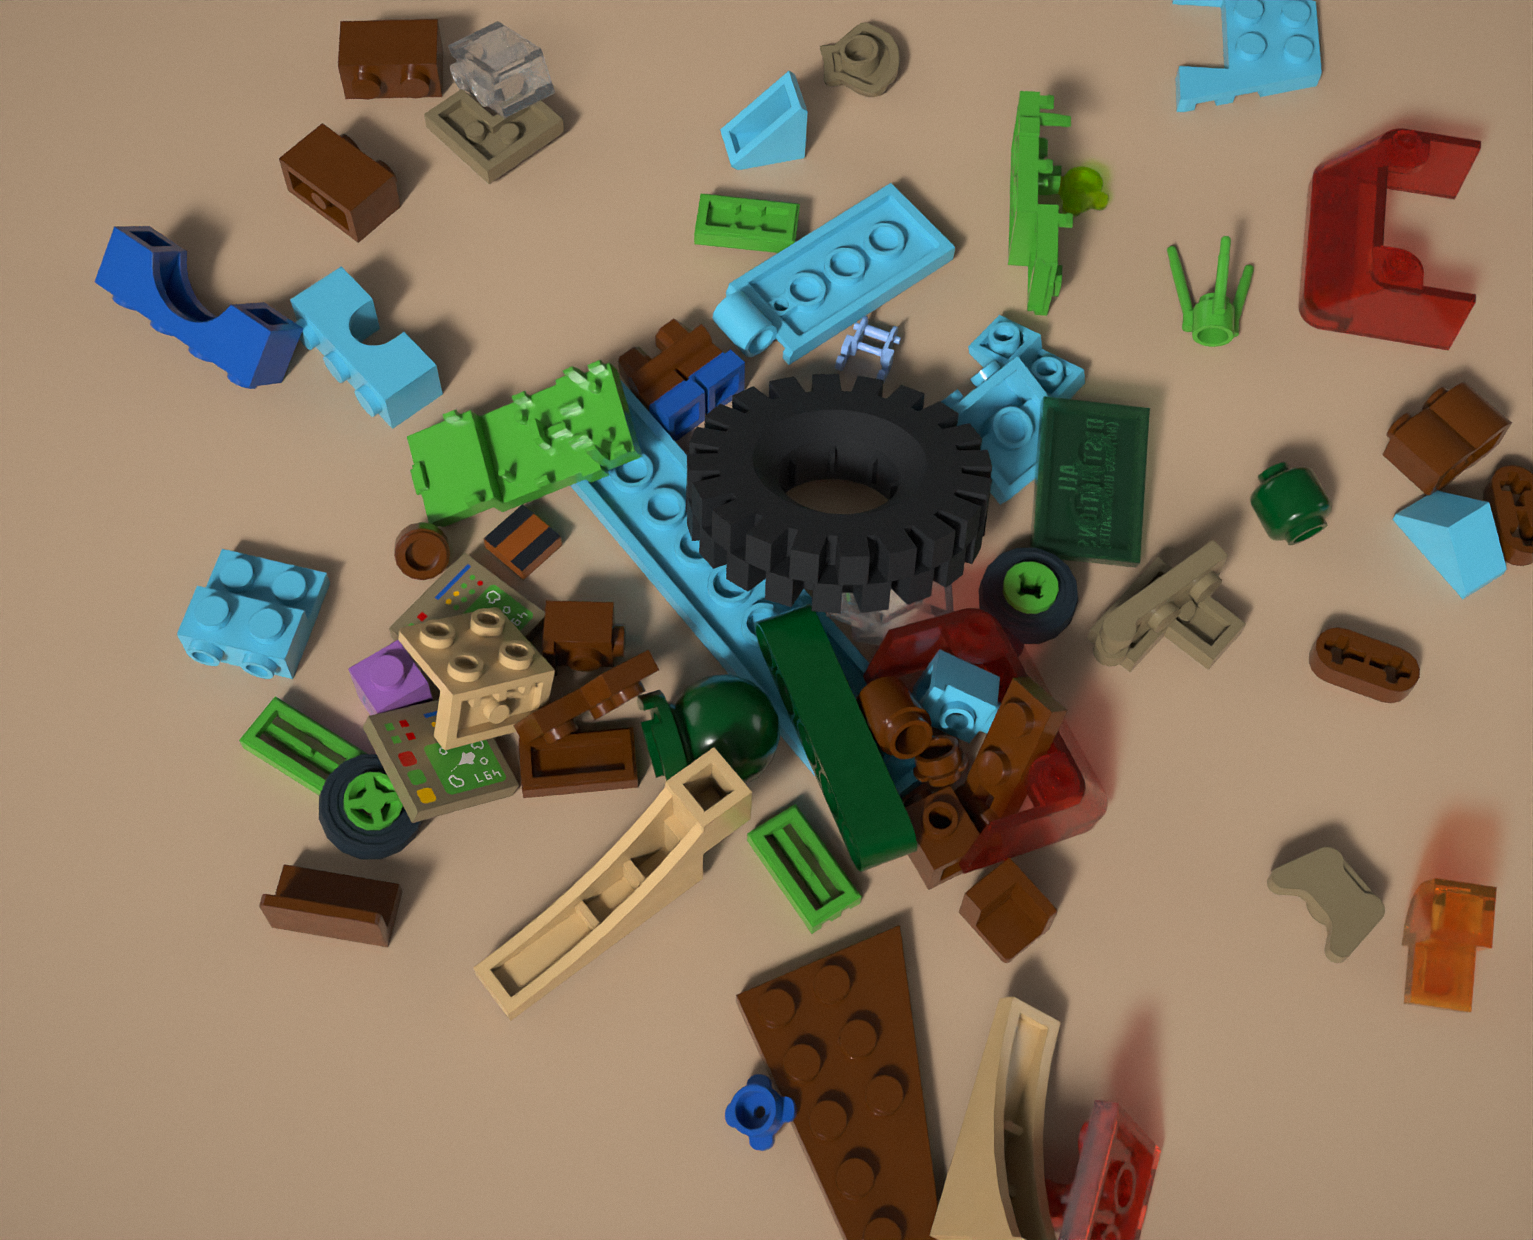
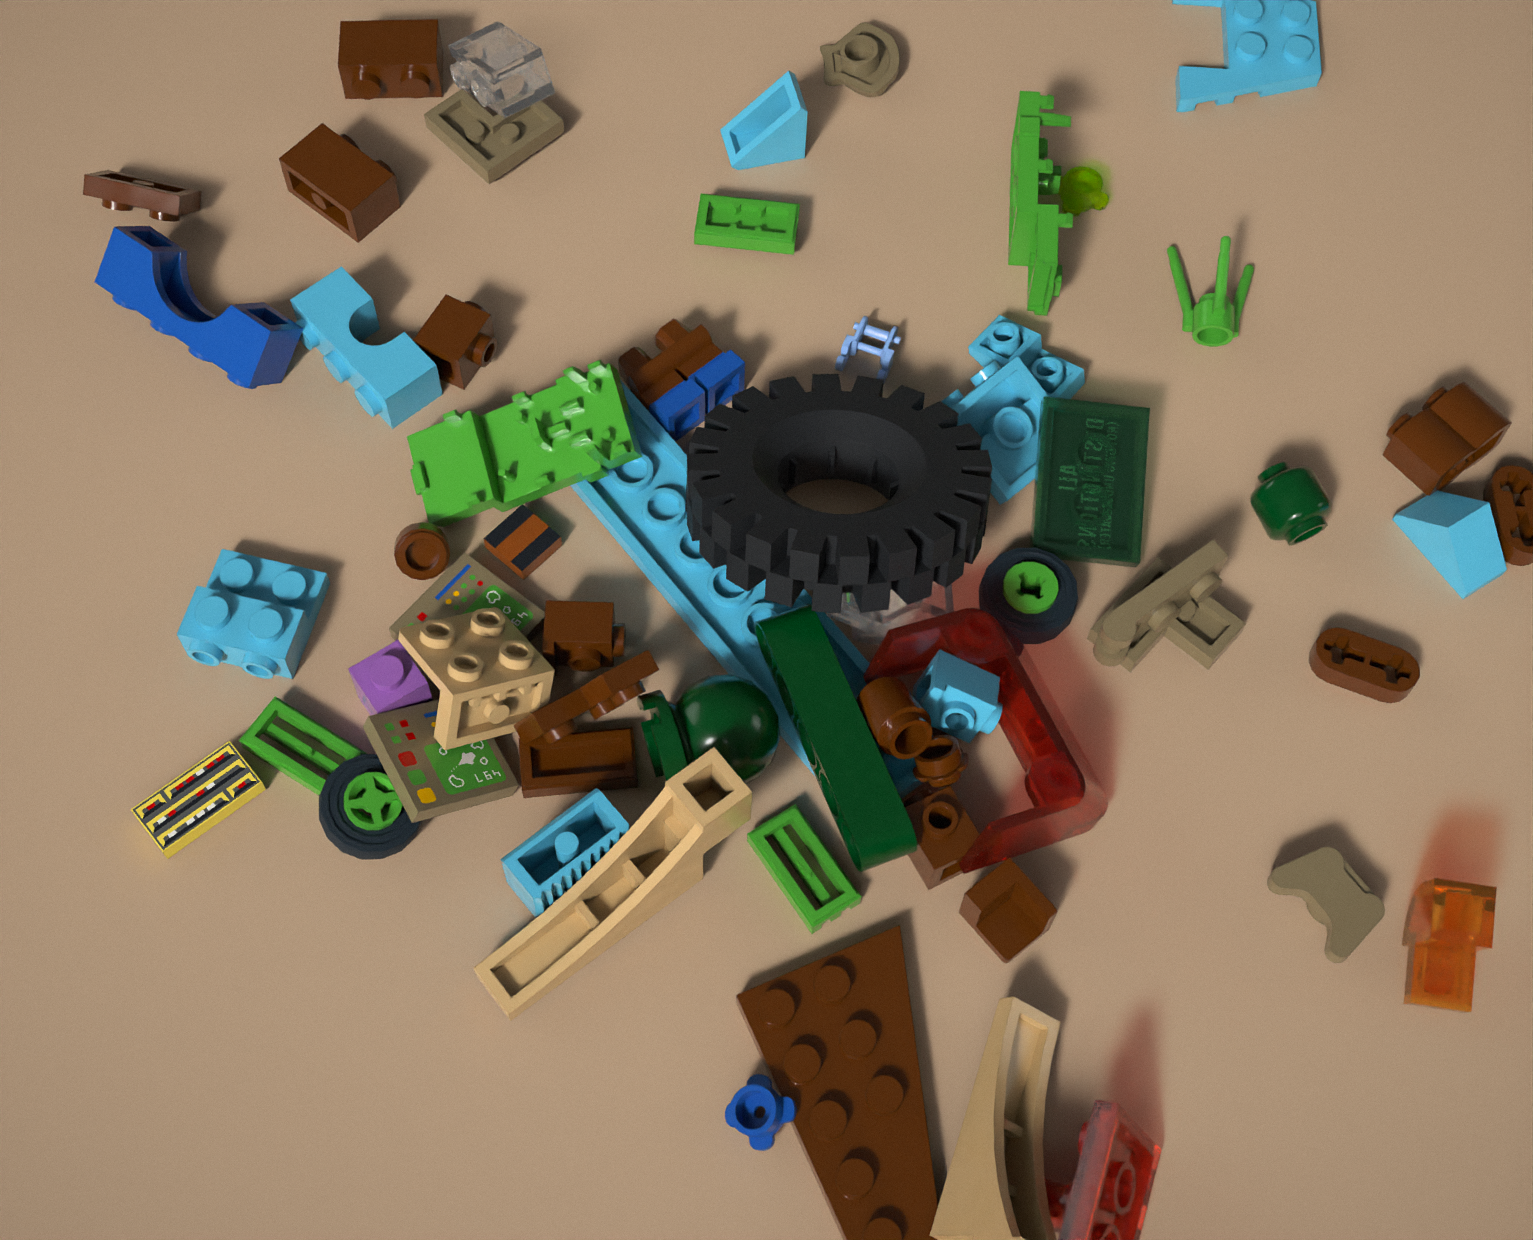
(124, 191): none -> reddish brown plate
(198, 799): none -> tile
(333, 905): reddish brown panel -> none
(458, 340): none -> reddish brown brick
(563, 851): none -> medium azure brick
(832, 276): medium azure hinge -> none
(1015, 739): reddish brown plate -> none
(1347, 273): clear red windscreen -> none

